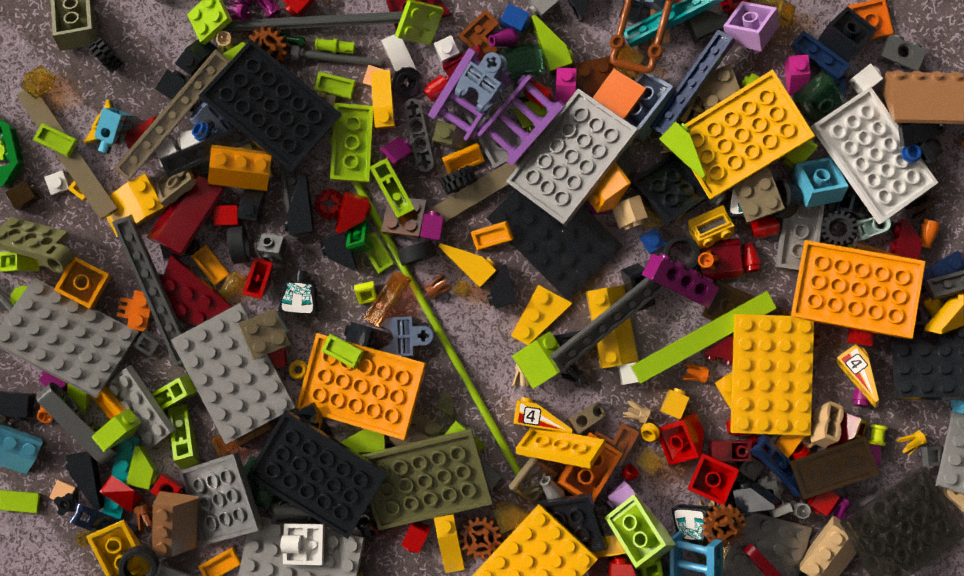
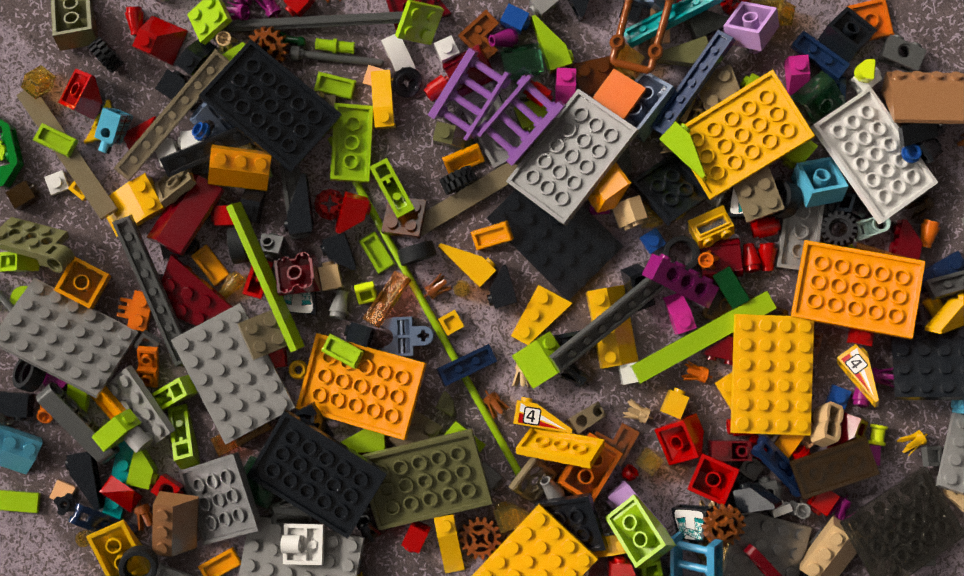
(27, 376): none -> black tyre
(82, 94): none -> red slope
(134, 18): none -> red cone
(137, 439): none -> light grey brick
(148, 365): none -> orange slope
(160, 39): none -> red slope
(265, 276): none -> lime tile
(297, 274): none -> dark red slope
(330, 276): none -> tan brick
(339, 306): none -> light grey cone
(358, 238): green slope -> none
(397, 151): magenta slope -> none
(421, 135): dark grey beam -> none
(432, 226): magenta brick -> none
(451, 322): none -> yellow plate
(466, 365): none -> dark blue plate
(488, 74): sand blue piece -> none
(494, 404): none -> dark orange piece
(649, 432): yellow plate -> none
(679, 313): none -> dark pink slope
(685, 53): none -> olive slope
(731, 287): none -> dark green tile
(767, 255): none -> red cone
(838, 395): none -> blue plate
(865, 71): none -> neon yellow brick
(881, 374): none -> magenta piece

